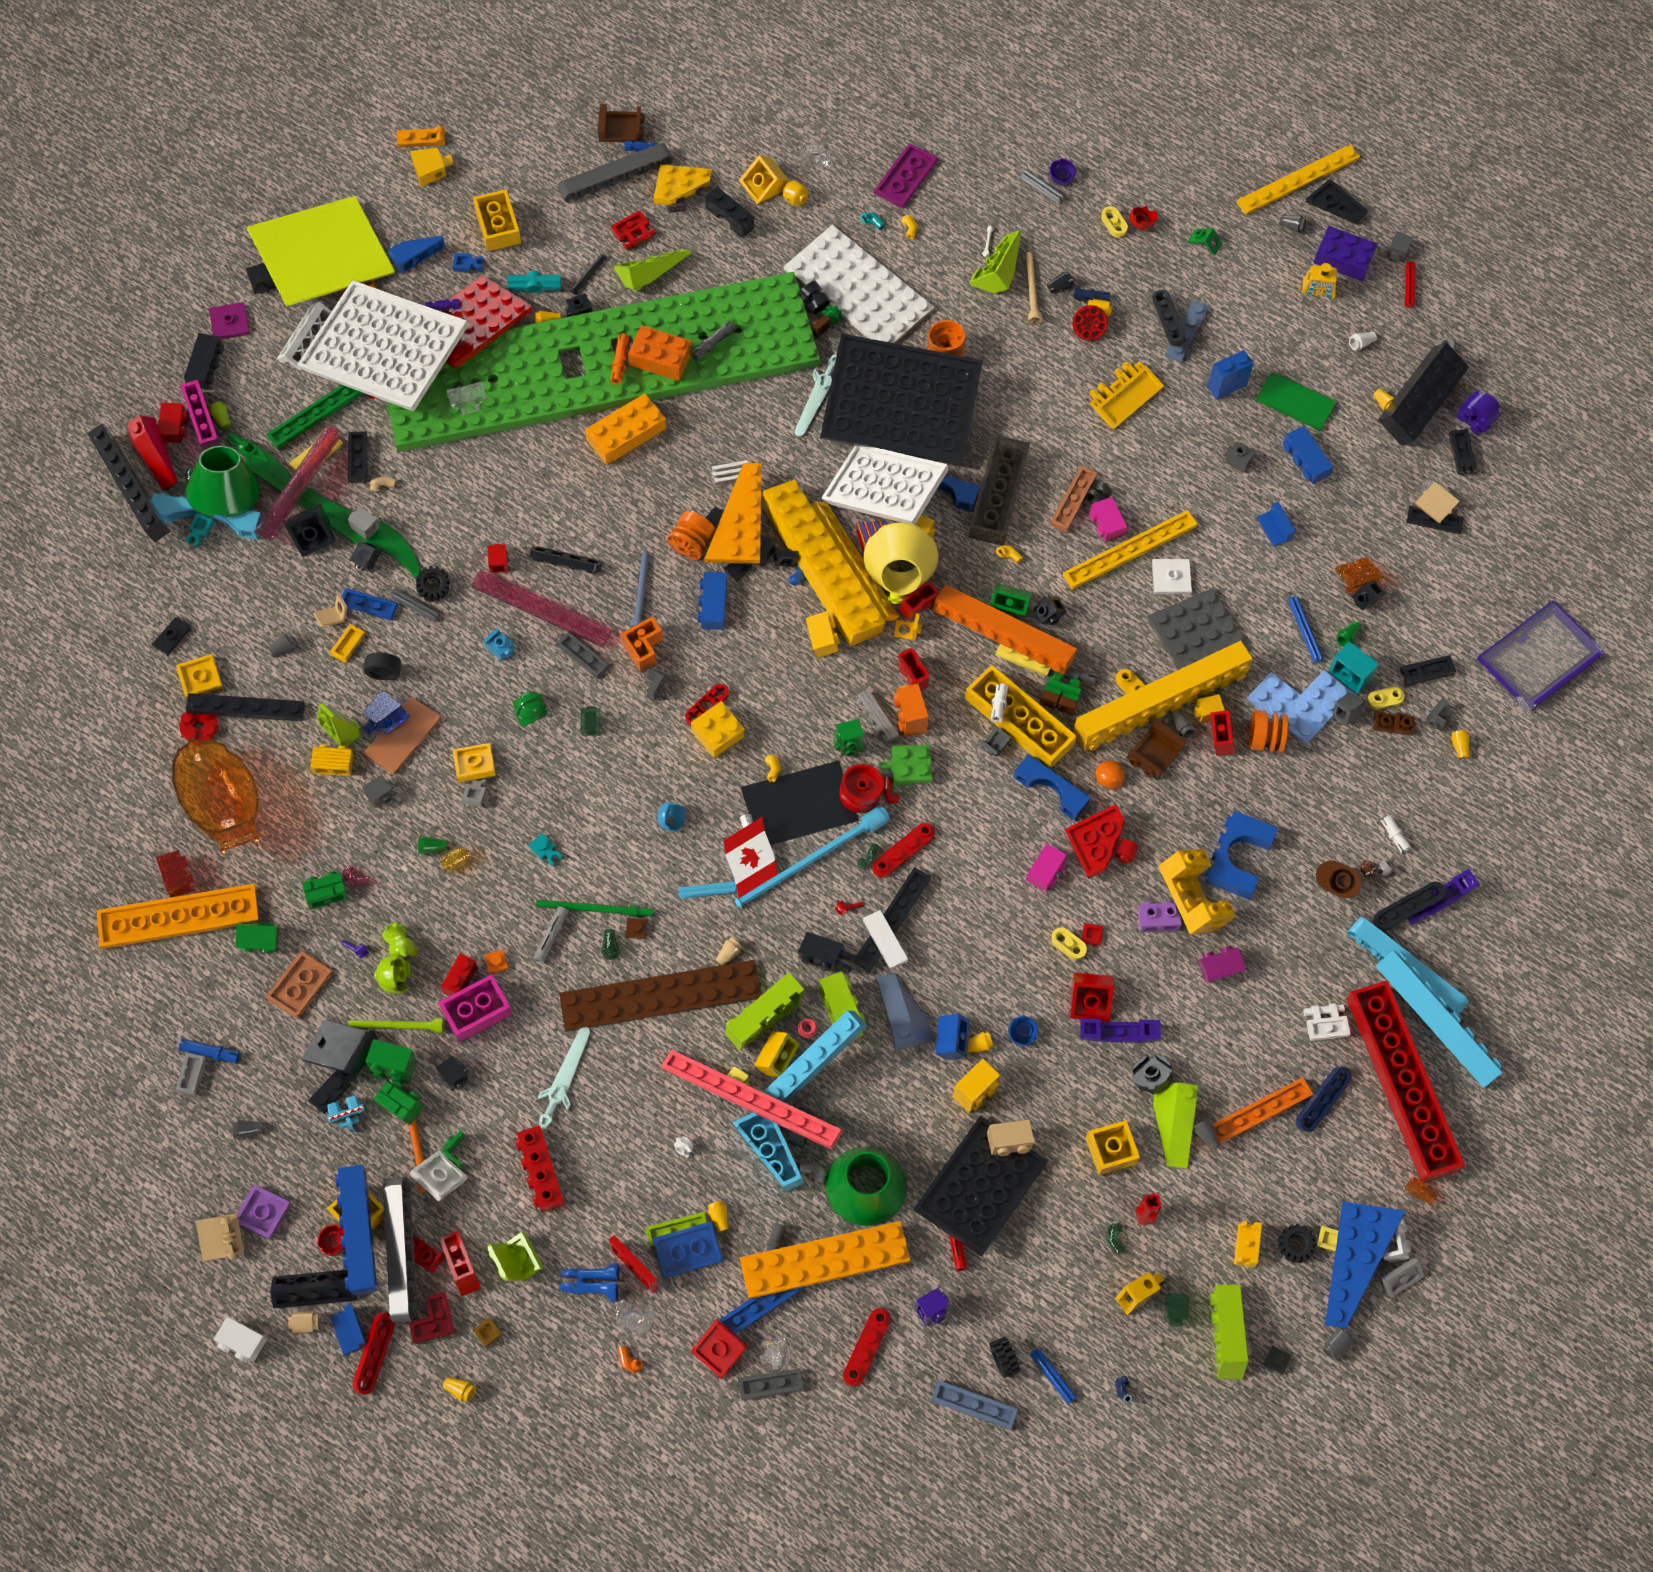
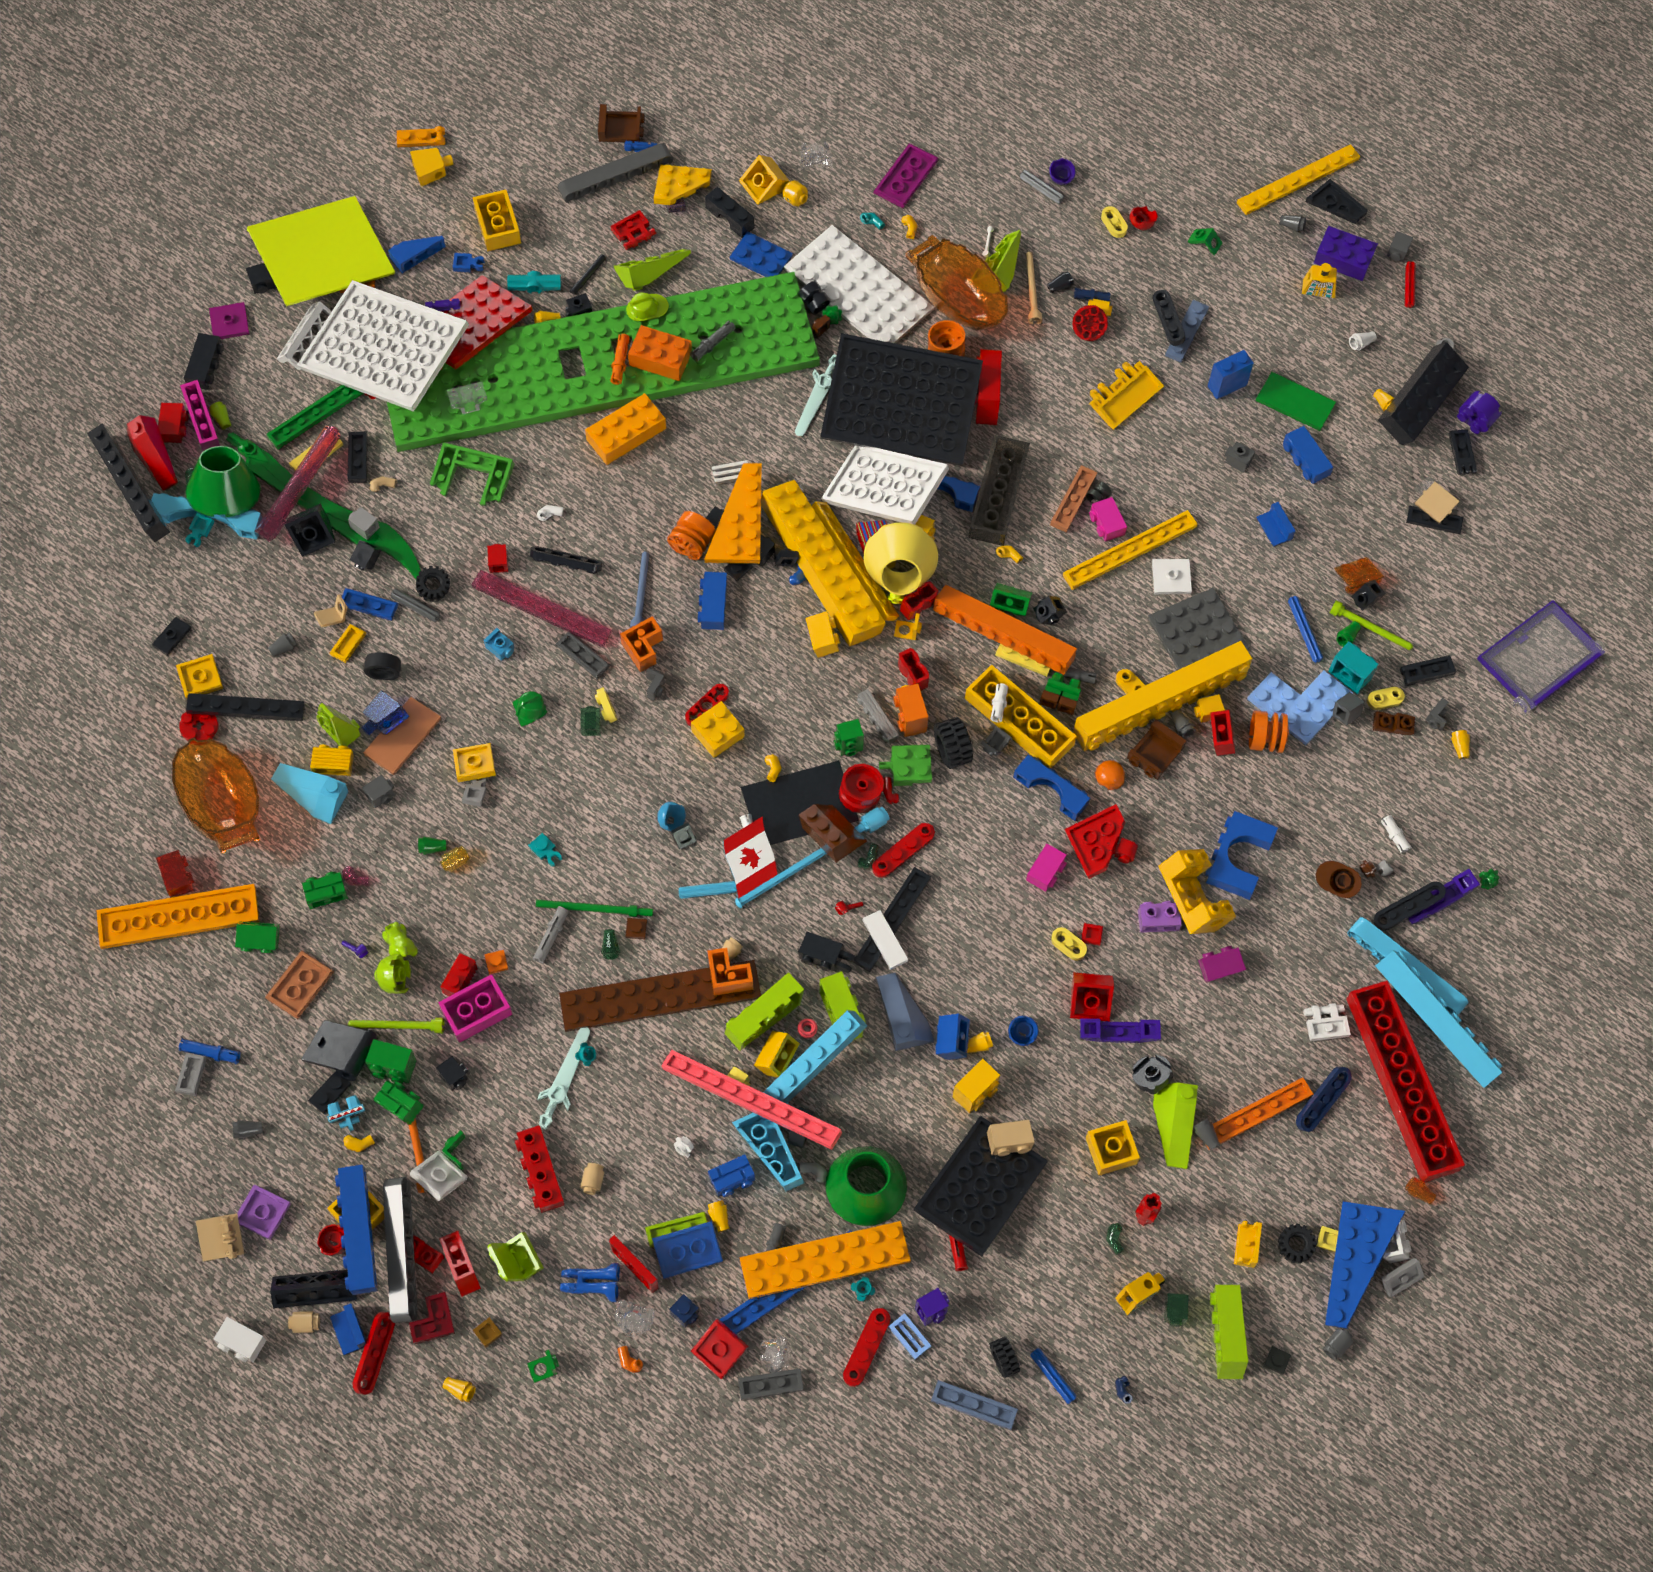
(313, 791): none -> medium azure wedge
(356, 1144): none -> yellow arm
(497, 467): none -> bright green wedge
(548, 511): none -> white arm
(550, 1362): none -> green bracket
(590, 1051): none -> teal plate
(592, 1178): none -> tan brick
(608, 712): none -> light yellow plate
(647, 306): none -> lime piece
(683, 836): none -> pearl dark grey plate
(684, 1311): none -> dark blue brick
(728, 978): none -> orange brick
(731, 1176): none -> blue brick
(760, 255): none -> blue plate
(831, 831): none -> reddish brown slope
(869, 1290): none -> teal plate
(915, 1355): none -> light blue tile
(953, 742): none -> black tyre
(959, 284): none -> clear orange windscreen
(989, 387): none -> red wedge
(1339, 609): none -> lime piece
(1489, 879): none -> green plant

